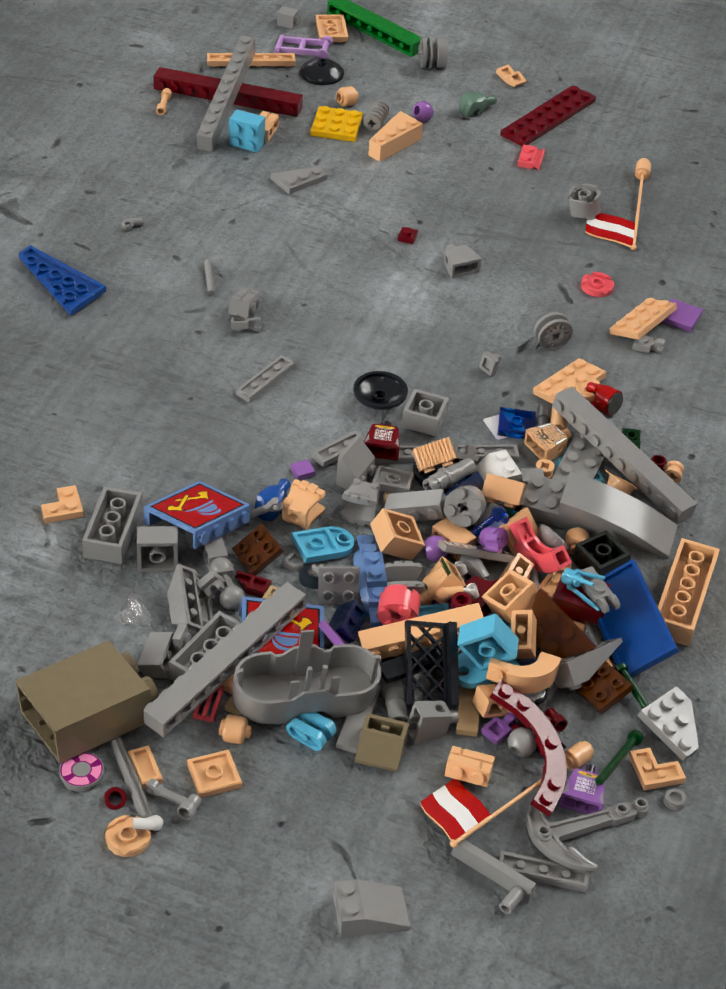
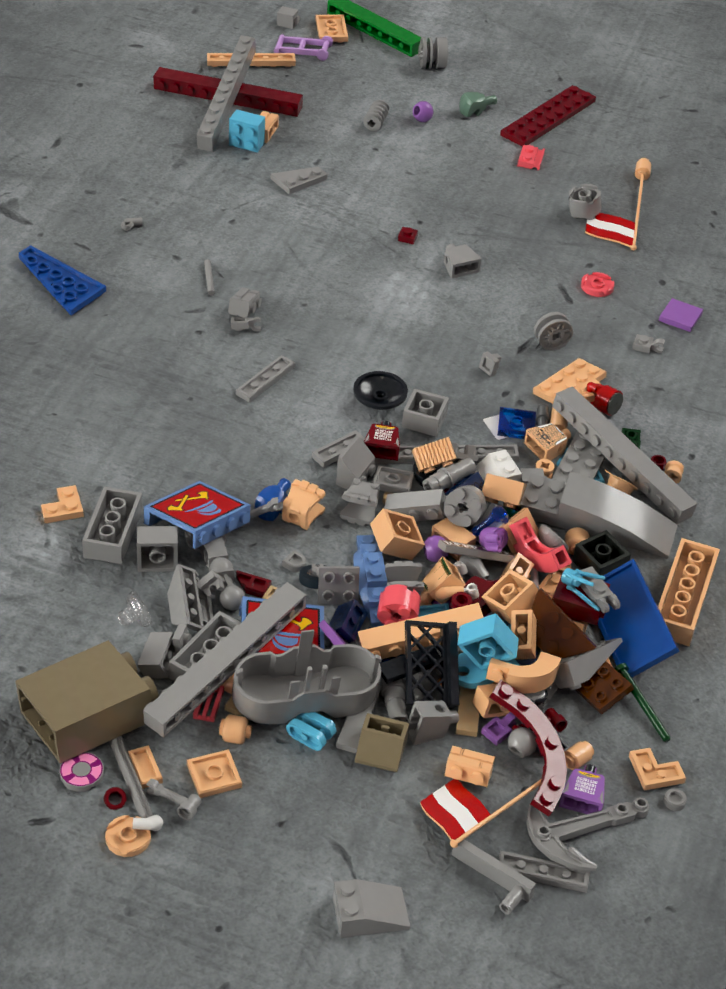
(161, 107): light nougat bar -> none
(257, 550): reddish brown plate -> none
(302, 469): medium lavender tile -> none
(322, 71): black dish -> none
(323, 543): medium azure tile -> none
(336, 123): yellow plate -> none
(347, 96): light nougat head -> none
(395, 136): light nougat wedge -> none
(508, 75): light nougat slope -> none
(634, 738): dark green bar -> none
(643, 318): light nougat plate -> none
(673, 722): plate -> none

